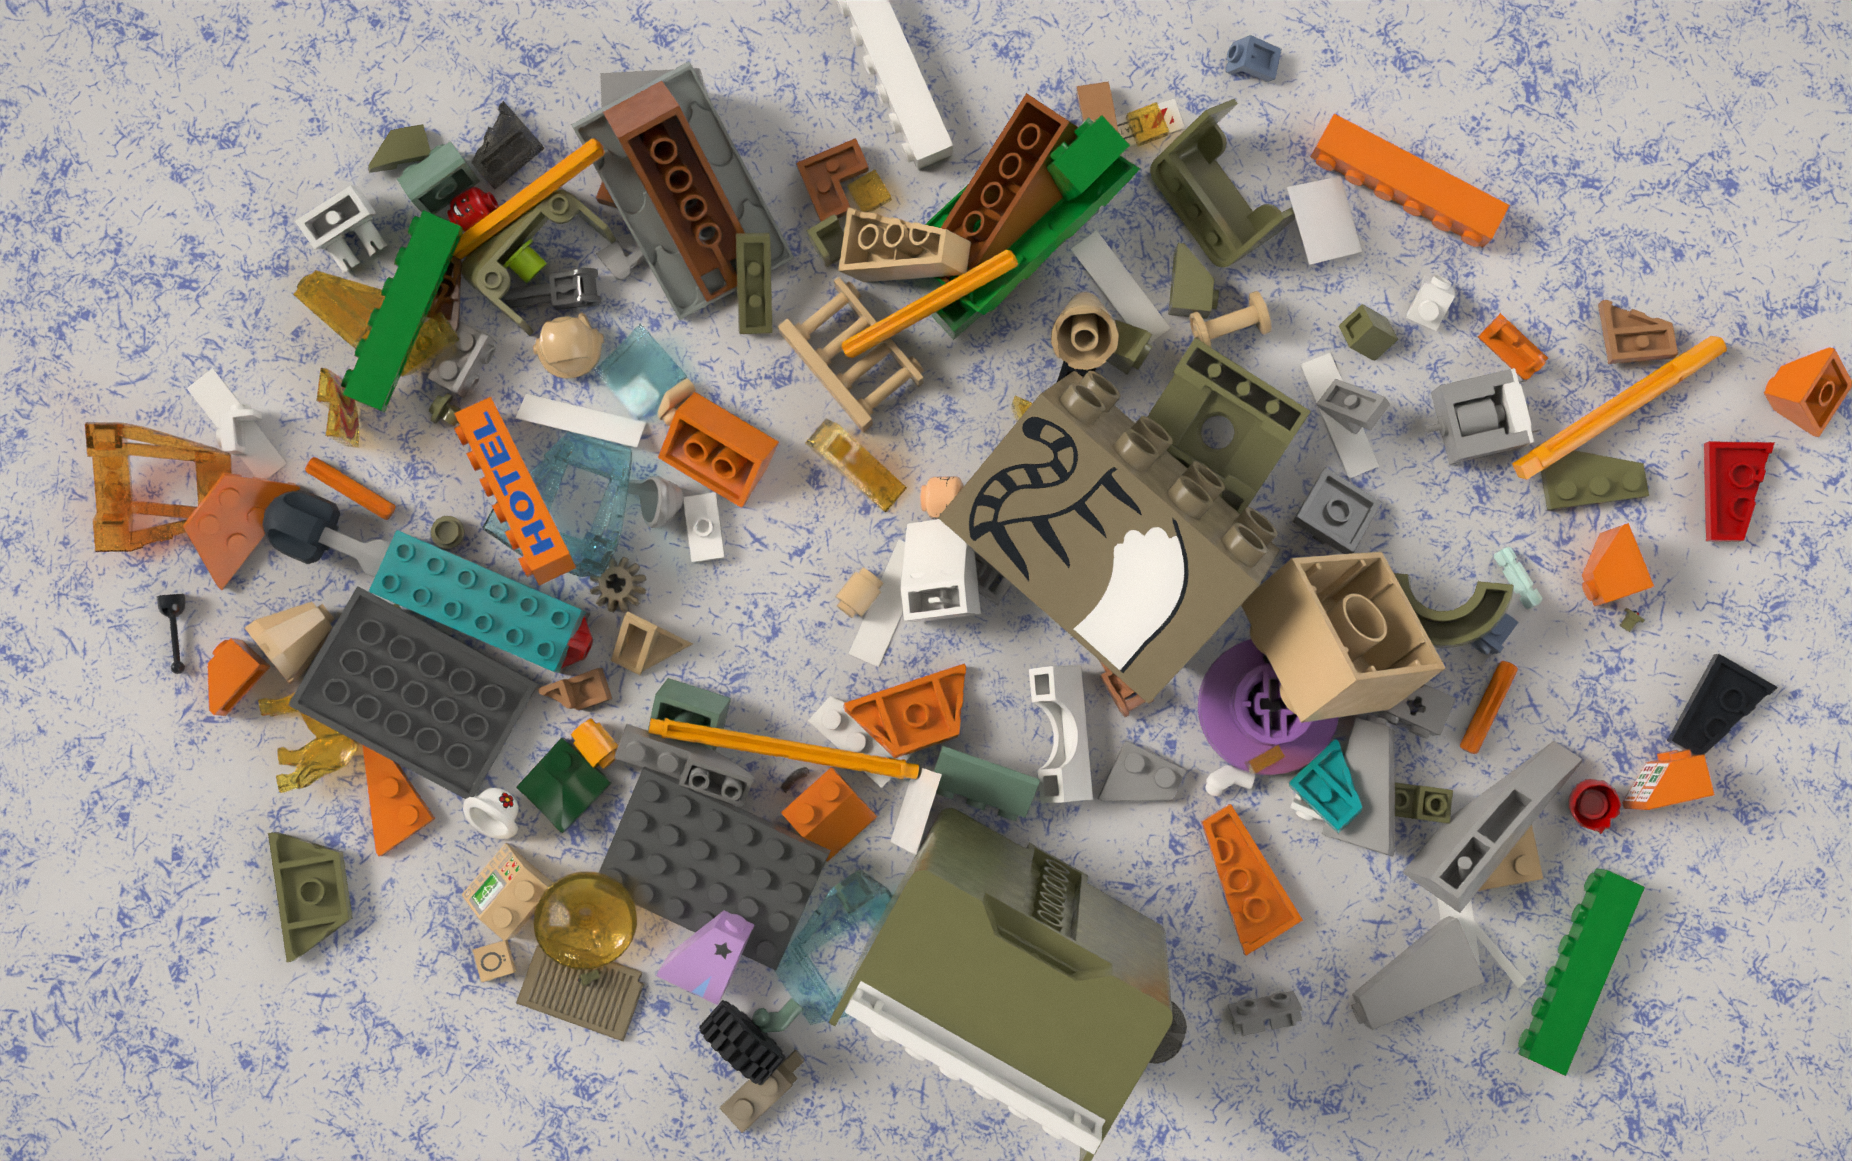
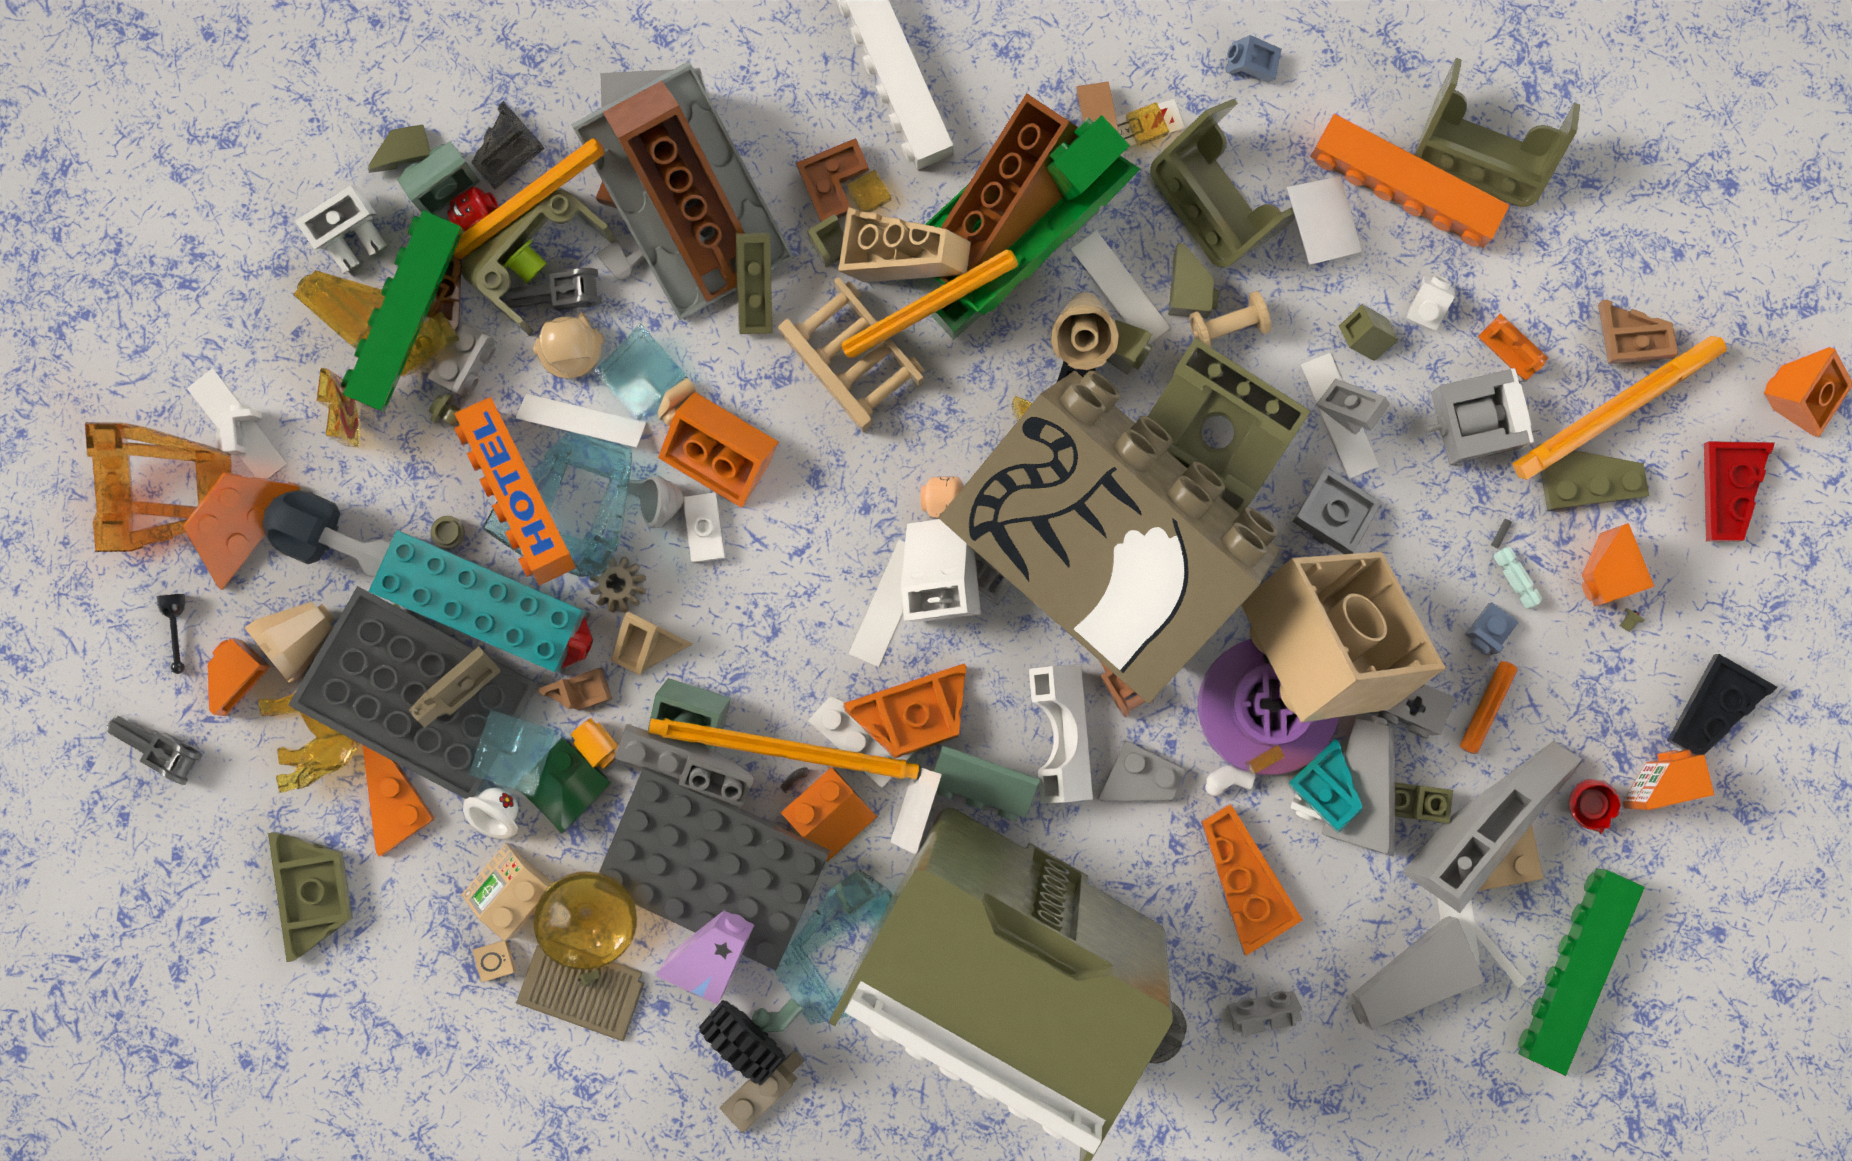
(159, 751): none -> dark grey connector
(350, 488): orange axle -> none
(455, 687): none -> dark tan hinge
(512, 752): none -> clear light blue plate
(855, 464): clear yellow slope -> none
(859, 593): tan brick -> none
(1466, 622): olive brick -> none
(1489, 159): none -> olive windscreen
(1501, 533): none -> dark grey piece

